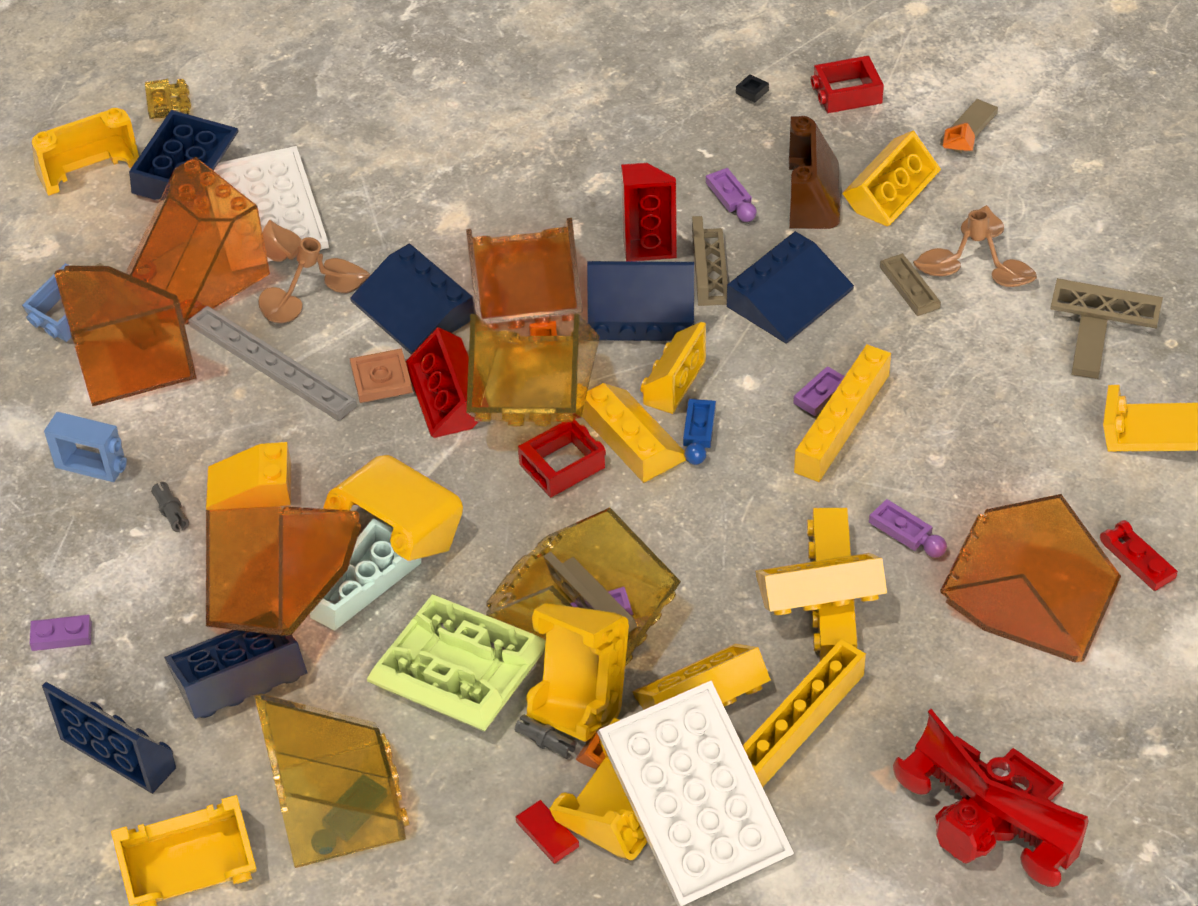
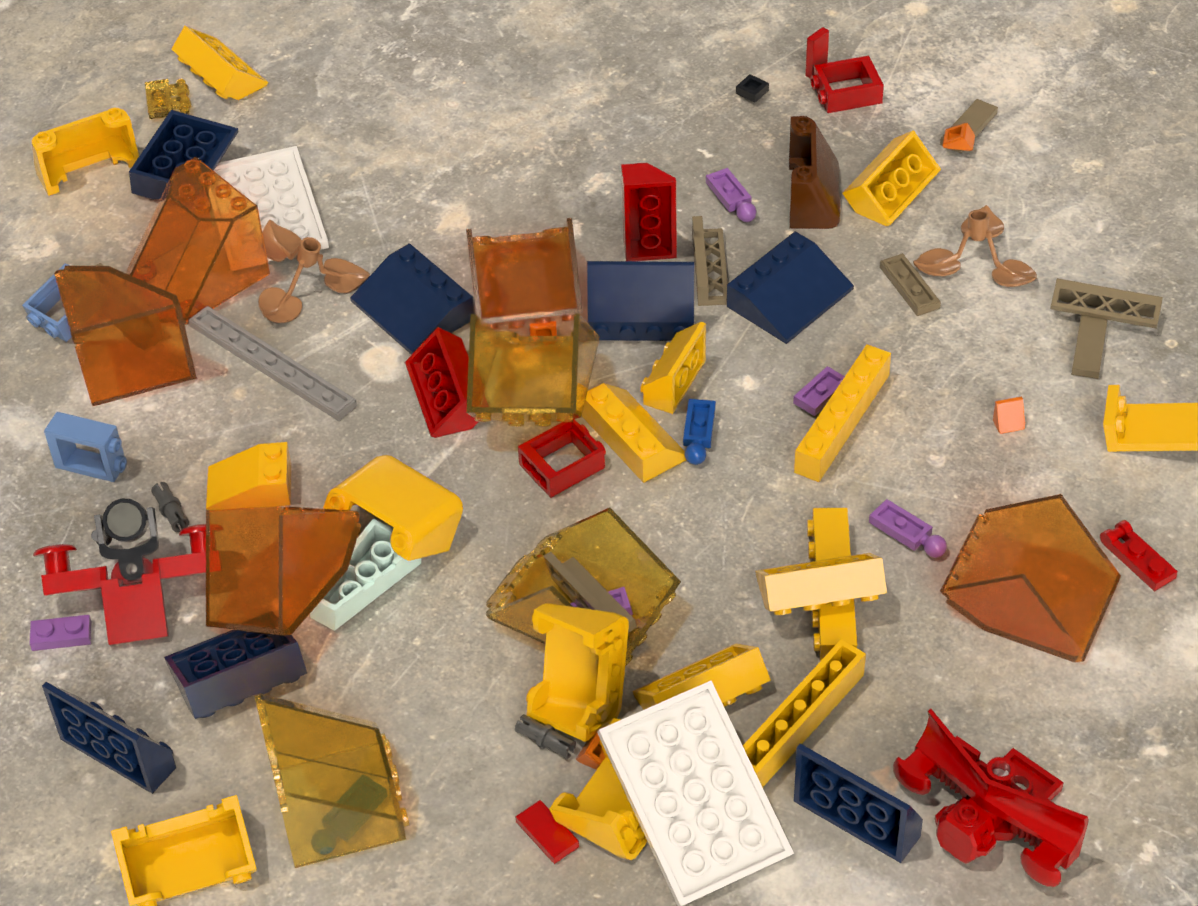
(131, 610): none -> red piece
(217, 64): none -> yellow slope
(381, 375): nougat plate -> none
(458, 669): yellowish green piece -> none
(816, 50): none -> red tile
(855, 805): none -> dark blue slope
(1009, 415): none -> slope

